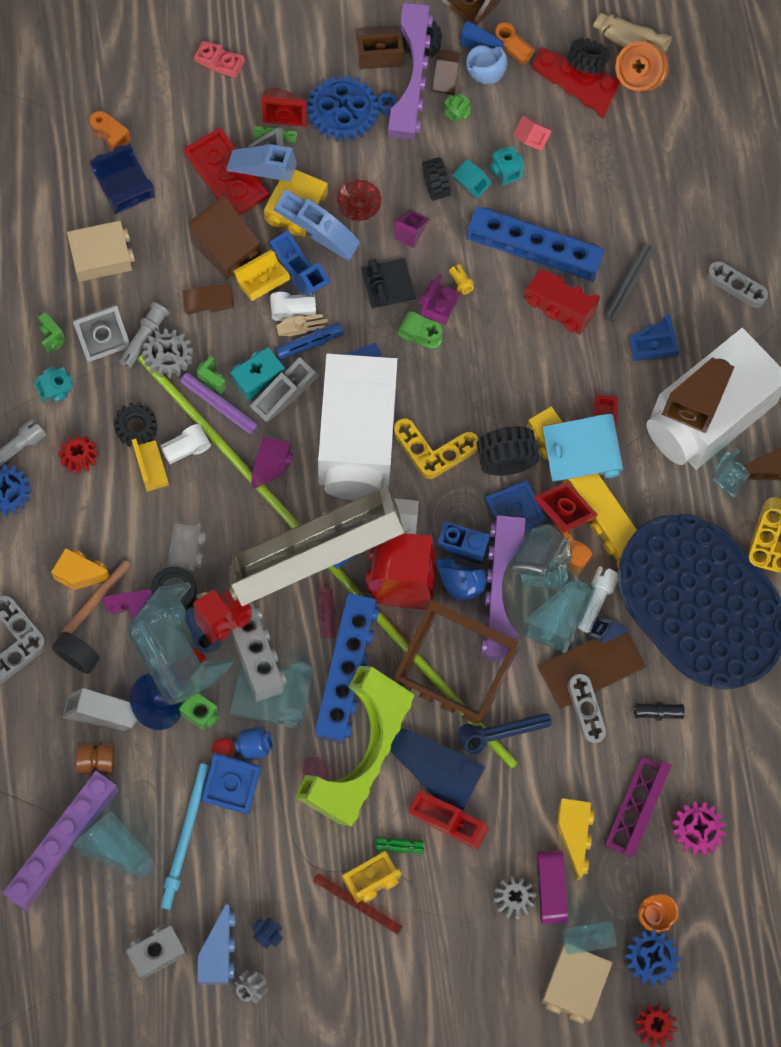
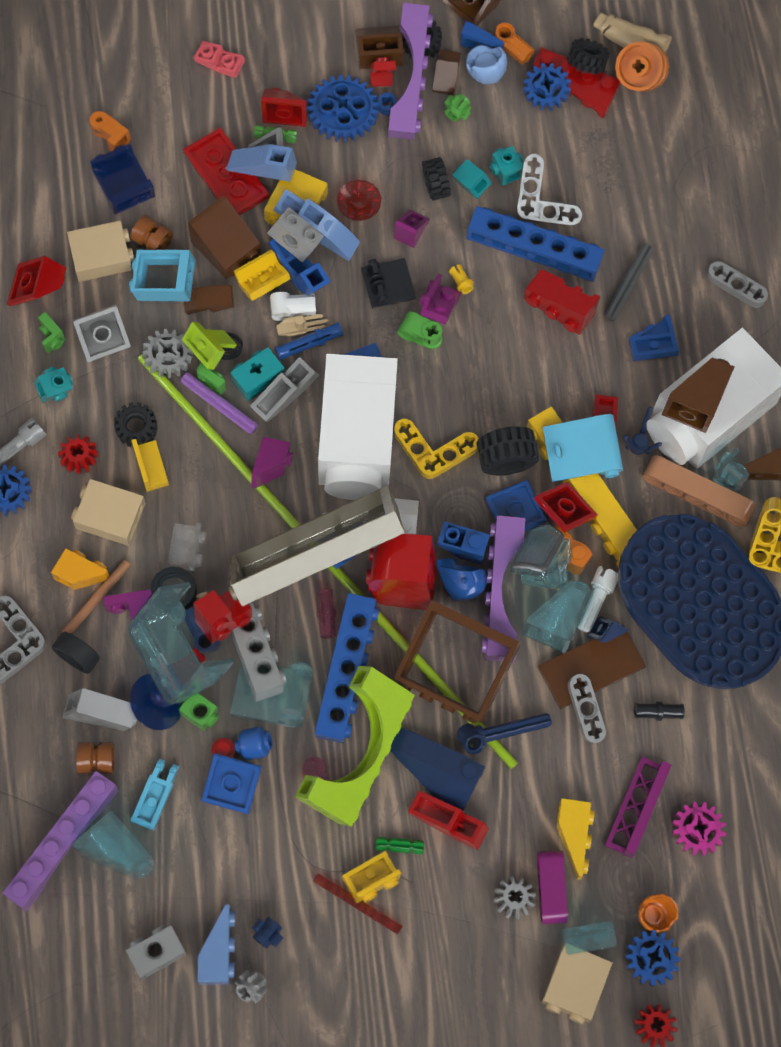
(35, 280): none -> red slope
(108, 512): none -> tan brick
(148, 327): light grey pin -> none
(150, 234): none -> dark orange wheel
(154, 797): none -> medium azure hinge
(163, 257): none -> medium azure window
(172, 882): medium azure bar -> none
(190, 442): white piece -> none
(211, 344): none -> lime piece
(295, 234): none -> light grey brick
(381, 72): none -> red bracket
(532, 133): coral panel -> none
(538, 204): none -> light grey beam
(555, 84): none -> blue gear
(640, 442): none -> dark blue plant
(699, 491): none -> nougat beam

